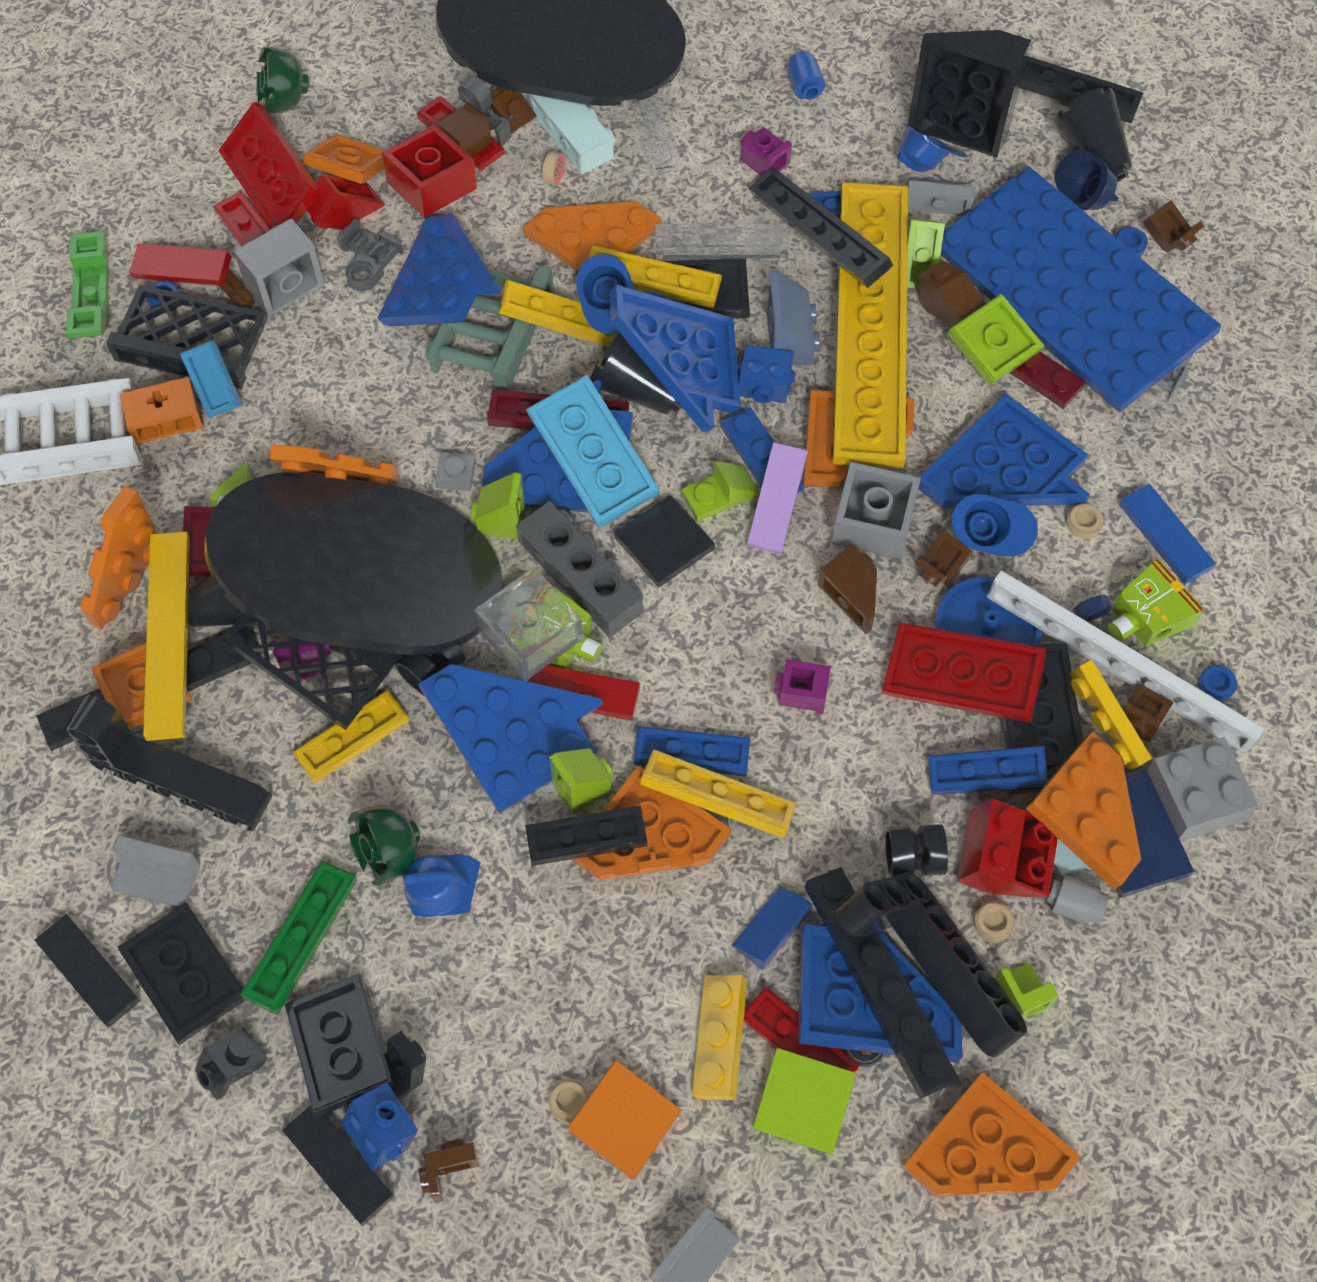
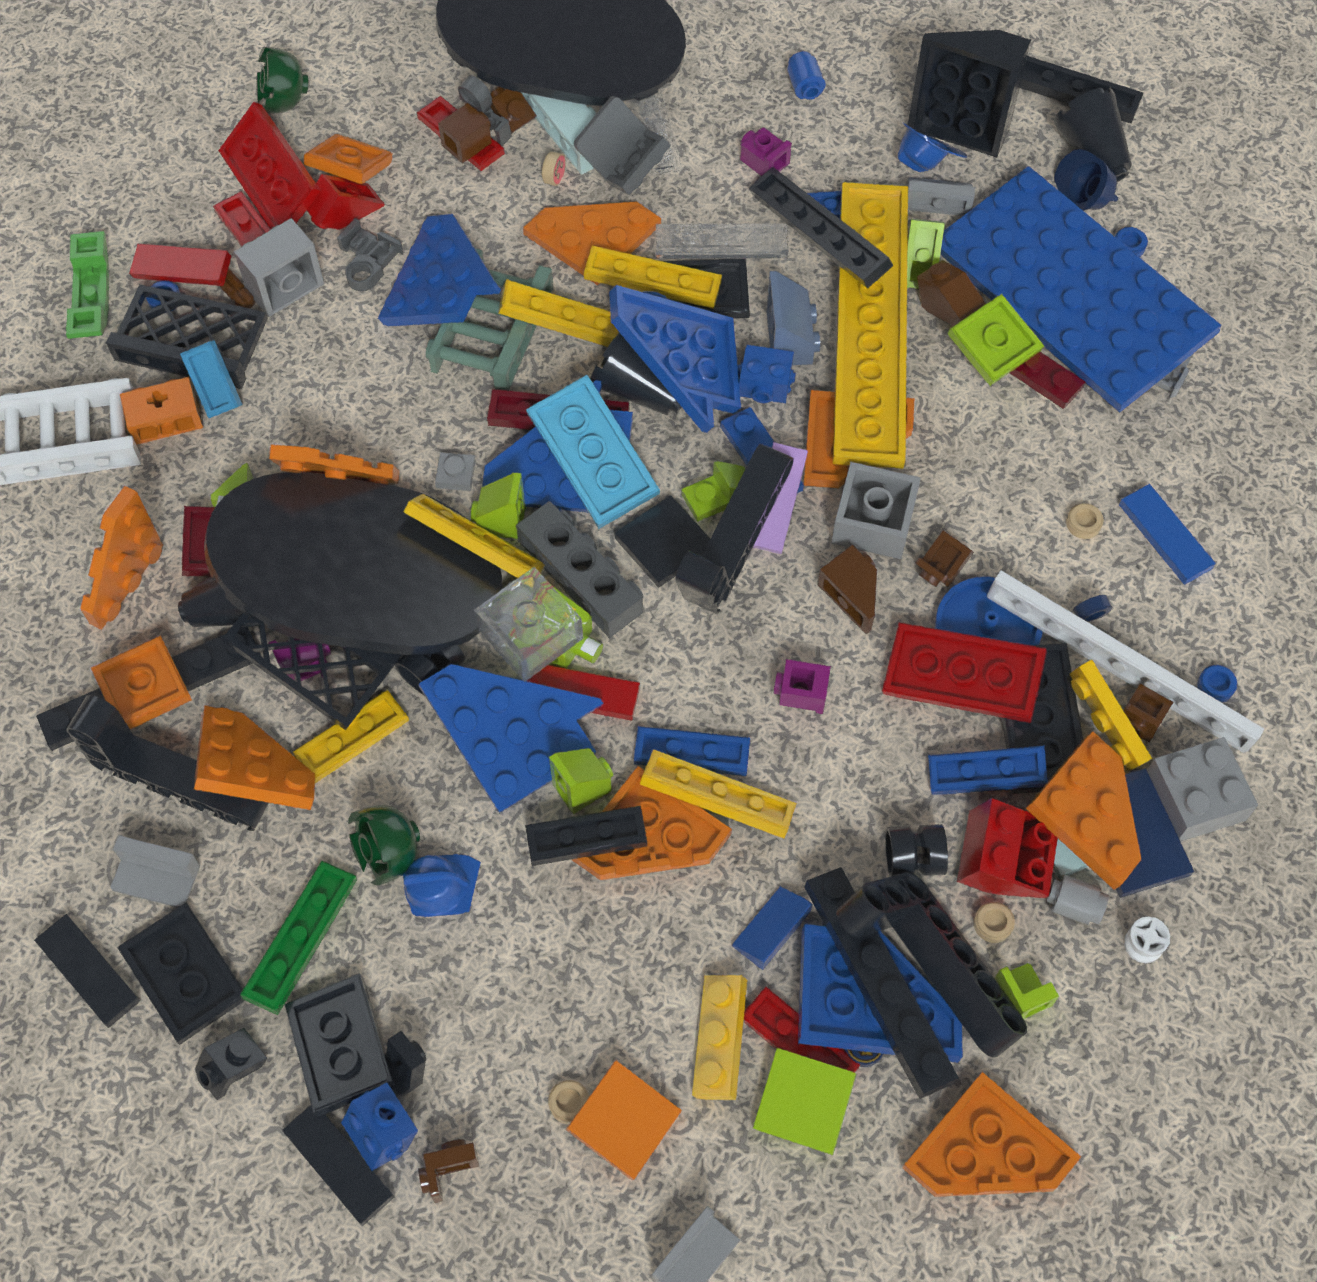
(167, 637): yellow tile -> none
(248, 763): none -> orange plate
(429, 170): red brick -> none
(471, 536): none -> yellow tile
(594, 282): blue piece -> none
(620, 146): none -> dark grey bracket
(711, 577): none -> black beam
(994, 525): blue piece -> none
(1008, 458): blue wing -> none
(1152, 933): none -> white wheel
(1154, 607): lime torso -> none
(1171, 228): reddish brown bracket -> none

